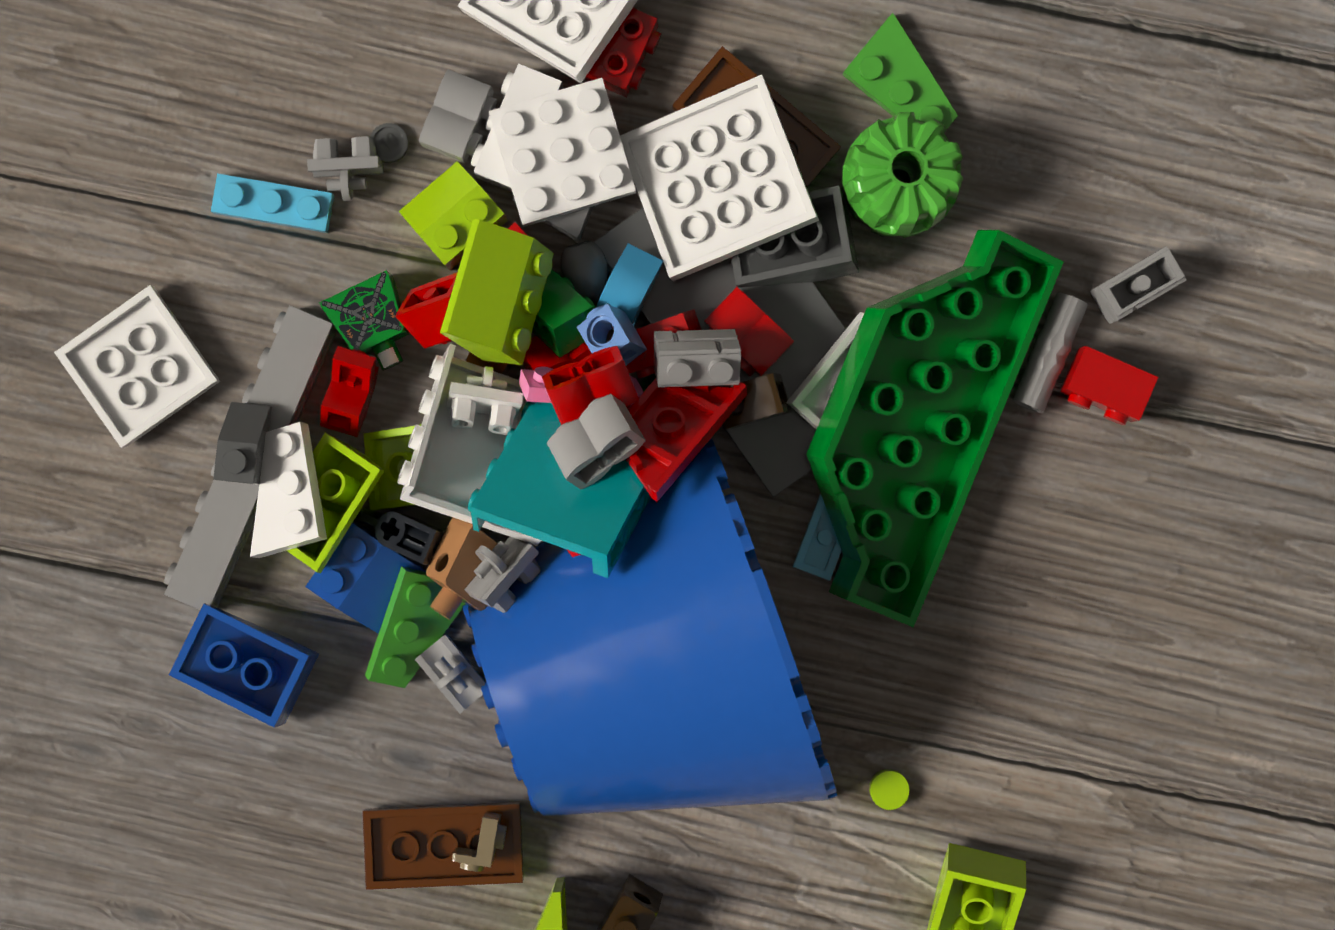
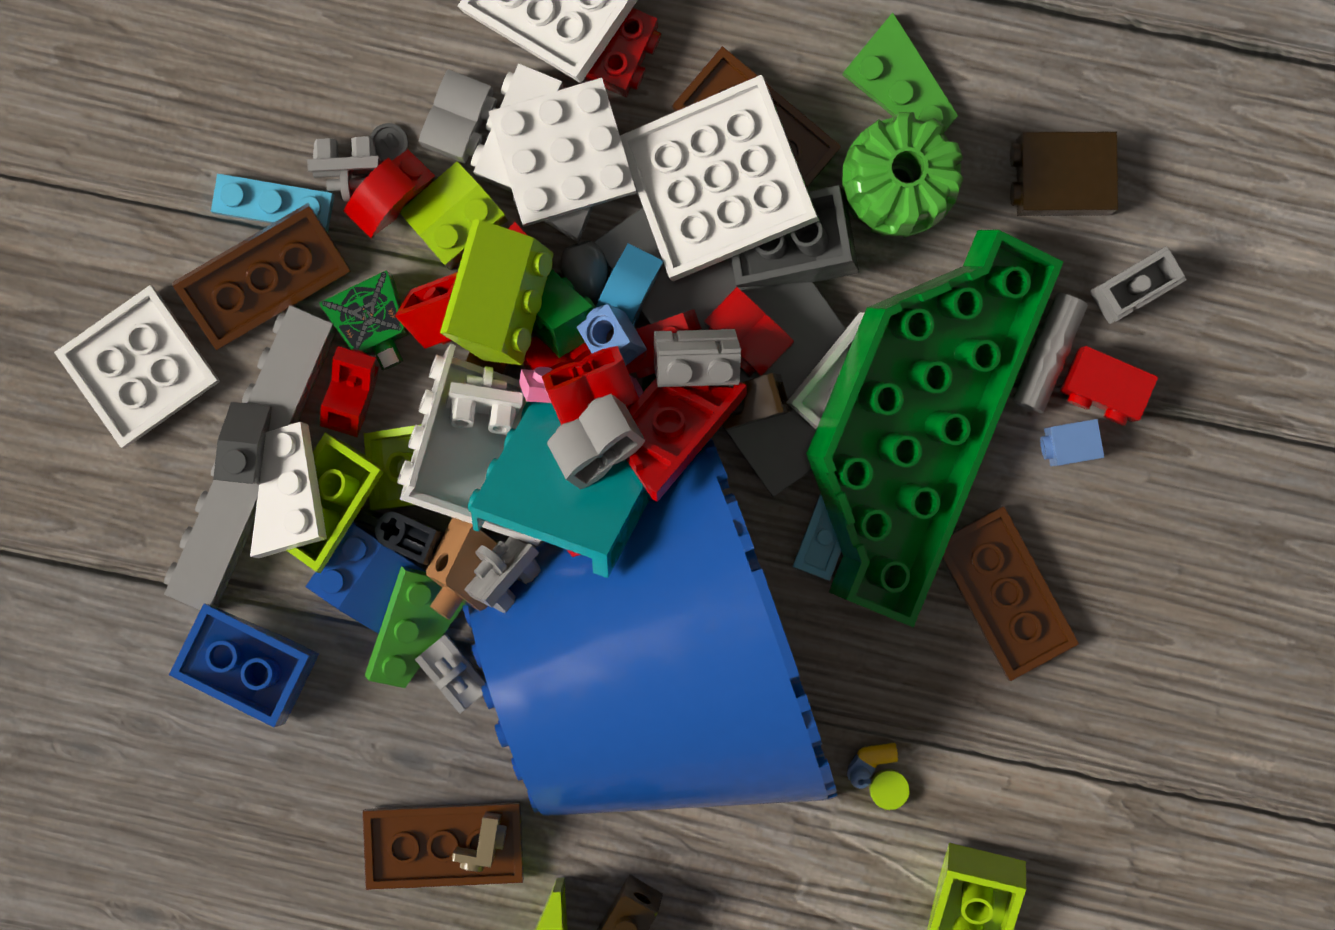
(261, 276): none -> reddish brown plate
(386, 191): none -> red brick
(866, 761): none -> arm
(1007, 594): none -> reddish brown plate
(1065, 174): none -> dark brown brick
(1072, 443): none -> medium blue brick

